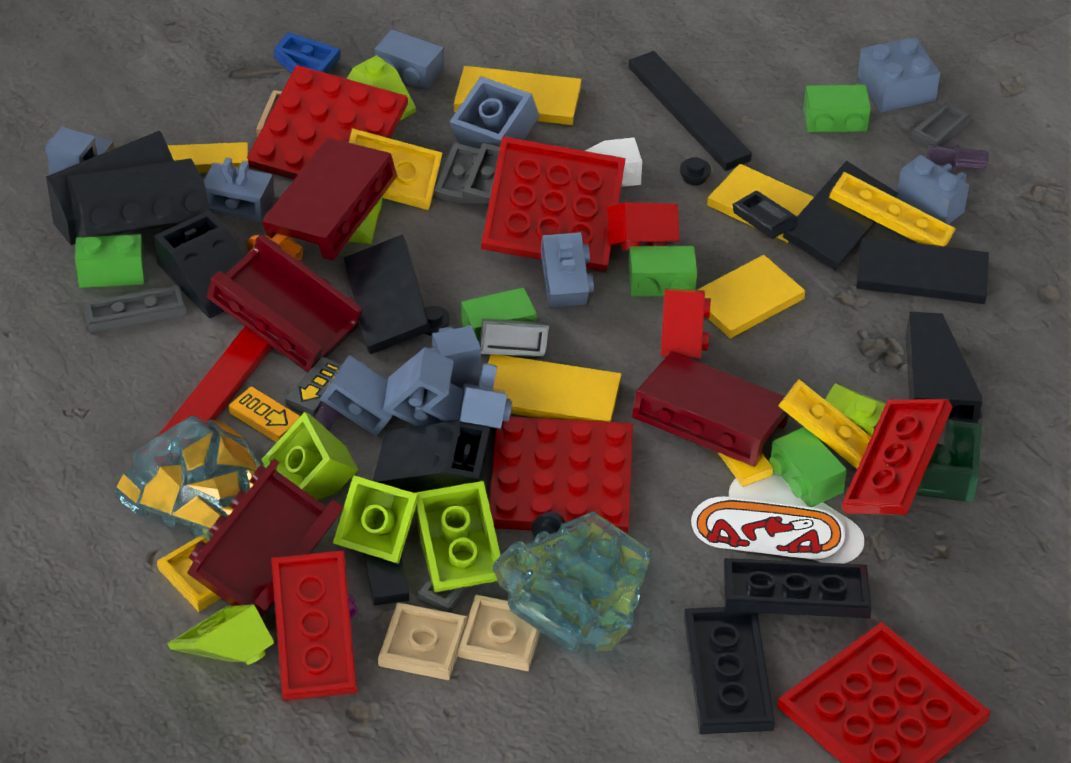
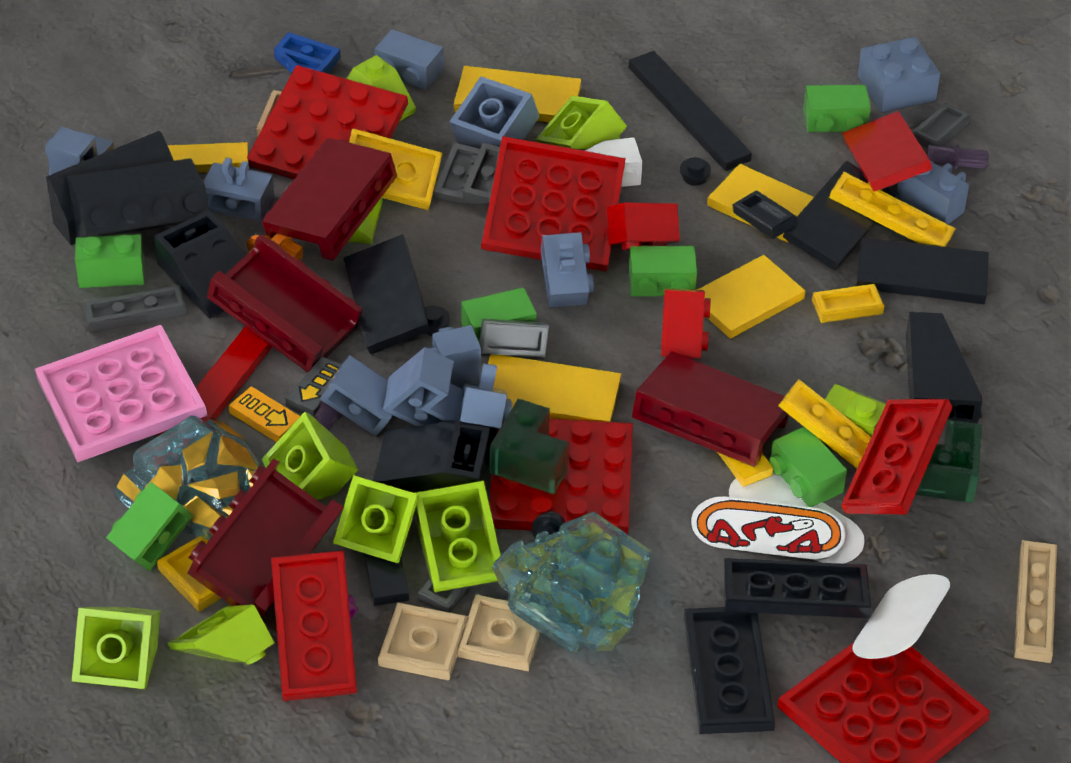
(115, 646): none -> lime slope
(119, 392): none -> bright pink plate
(149, 526): none -> bright green brick
(526, 451): none -> clear green brick
(582, 124): none -> lime slope
(847, 303): none -> yellow tile
(886, 151): none -> red tile
(901, 616): none -> white sticker
(1035, 601): none -> tan tile

